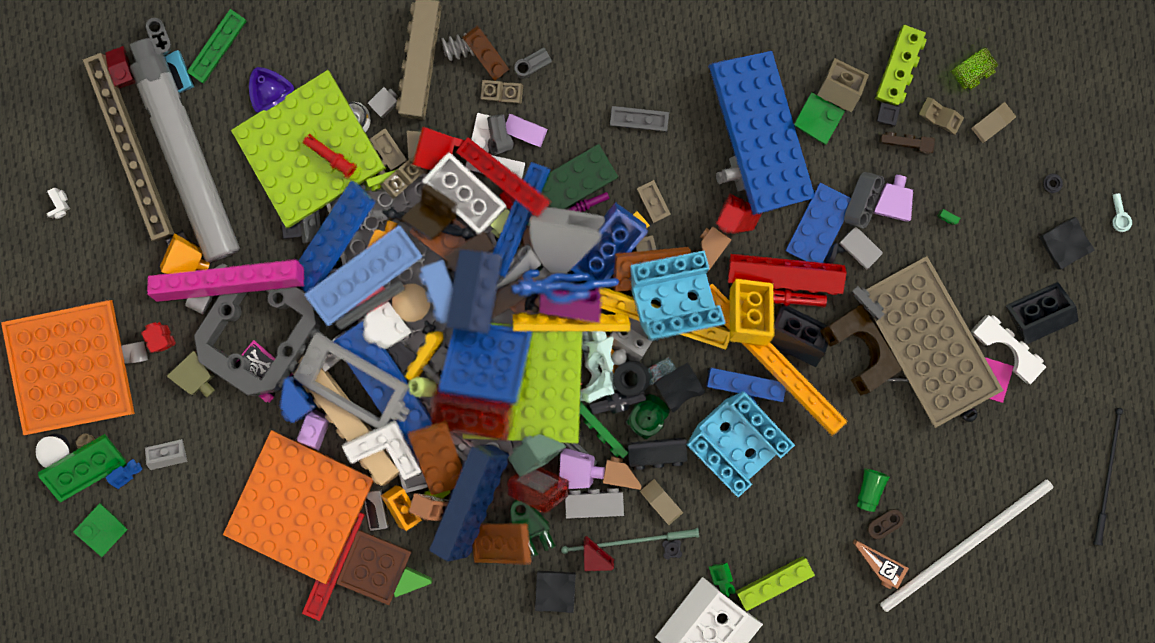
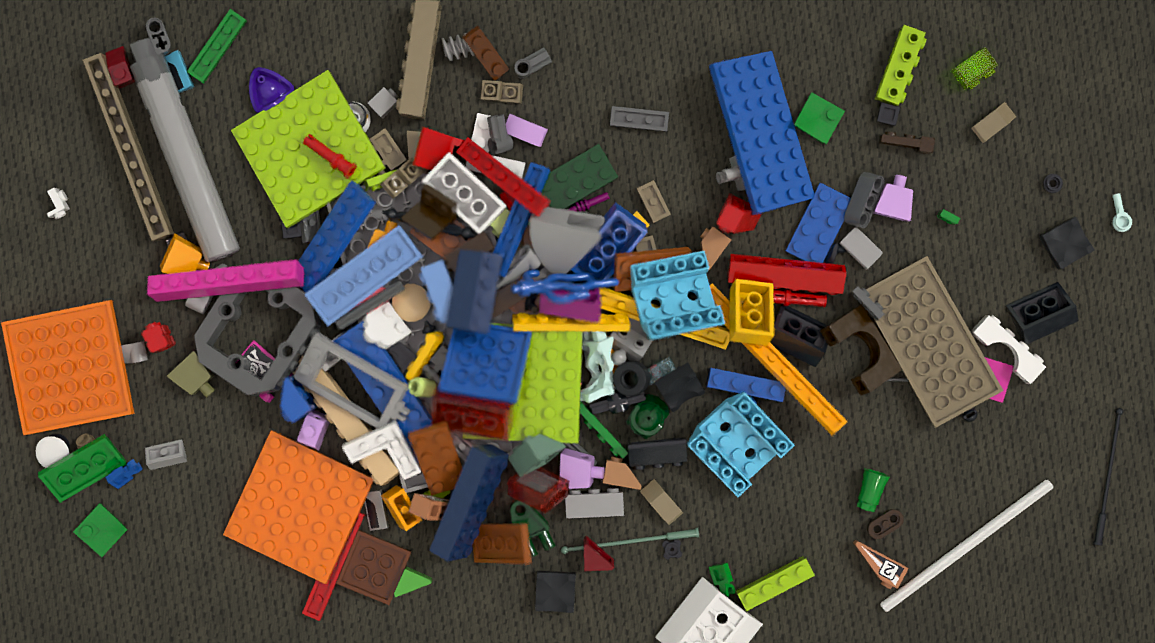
(843, 85): dark tan slope -> none
(941, 116): dark tan slope -> none

